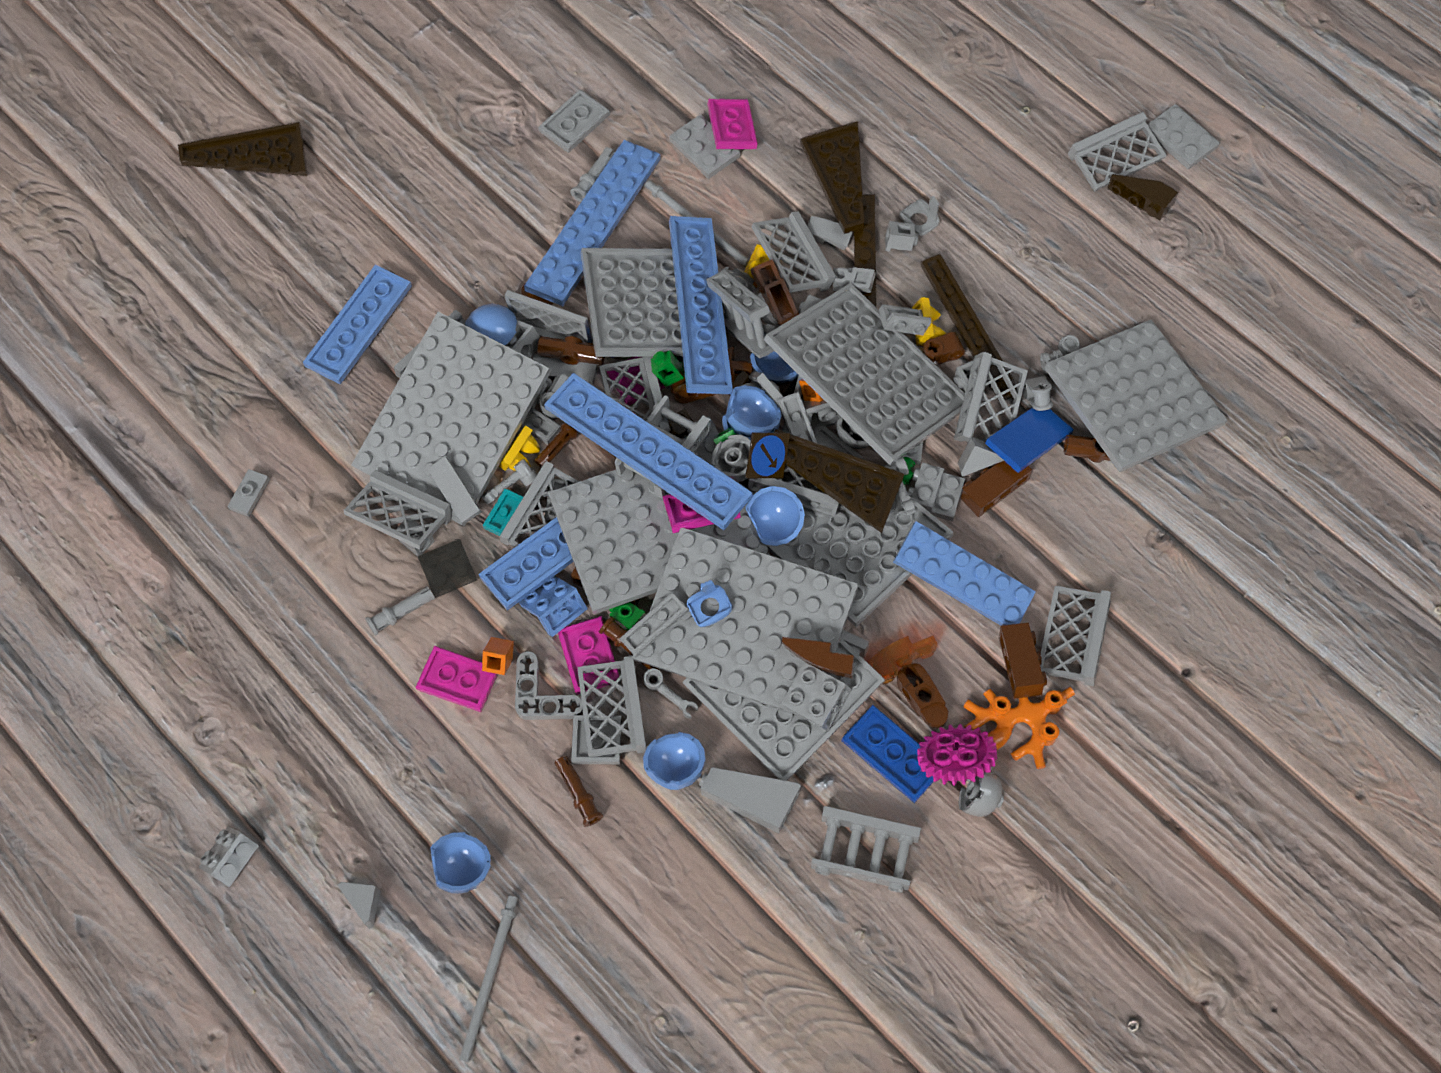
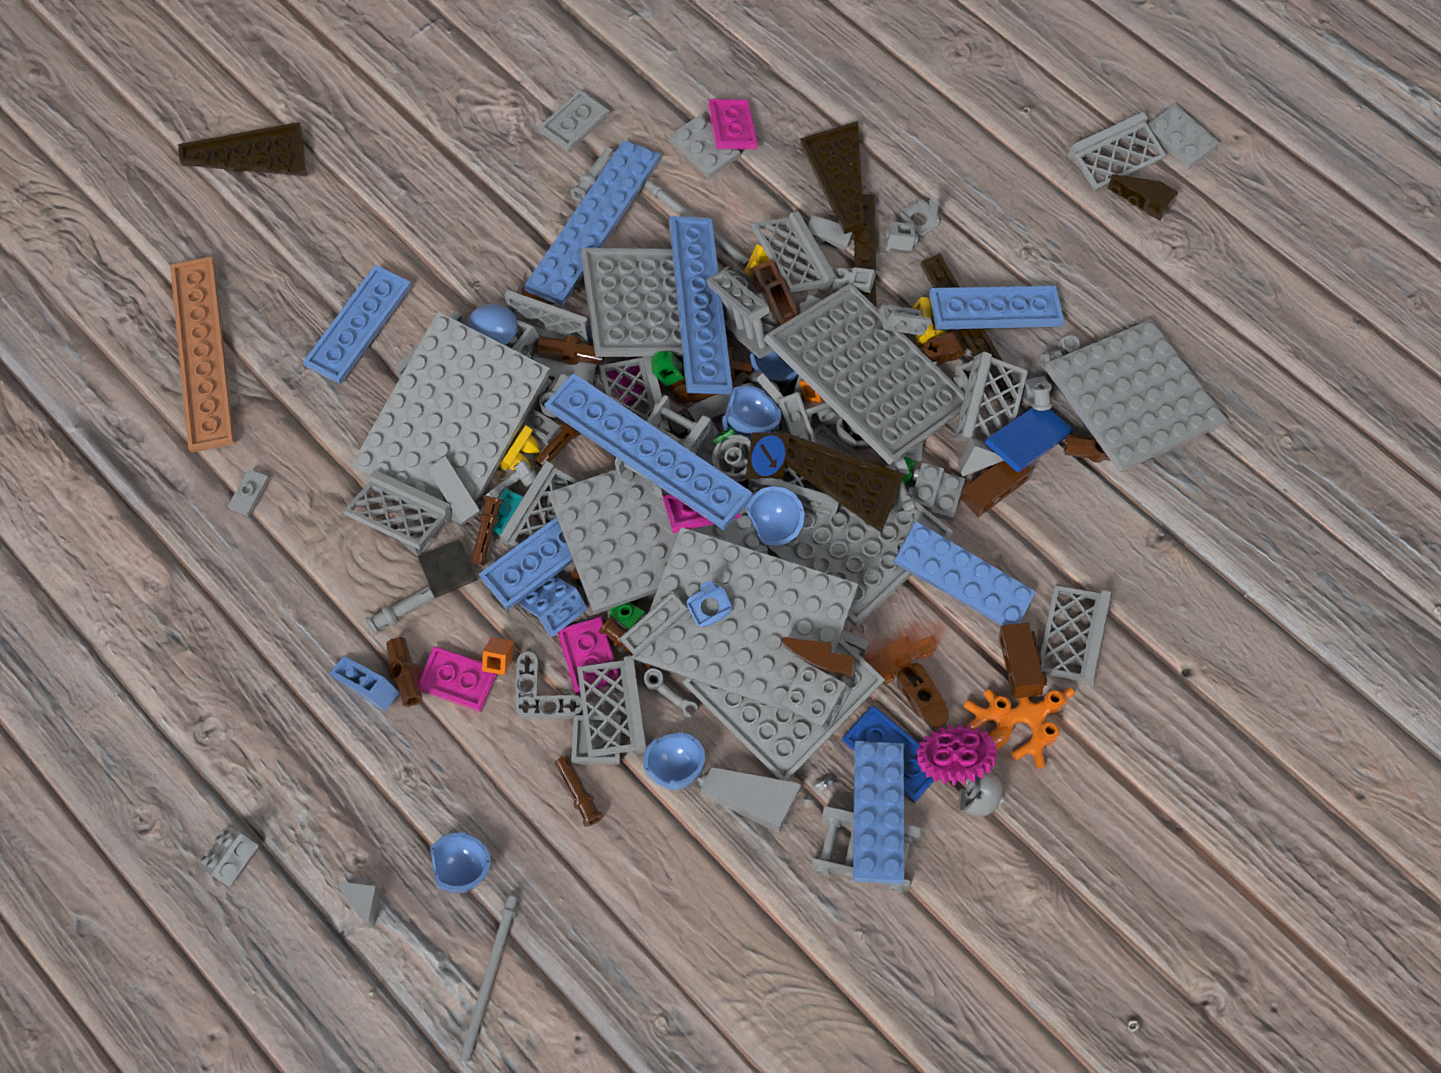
(201, 355): none -> nougat plate
(365, 683): none -> medium blue slope
(404, 672): none -> reddish brown piece
(488, 519): none -> reddish brown pin
(713, 406): none -> light grey slope
(878, 812): none -> medium blue plate
(996, 307): none -> medium blue plate

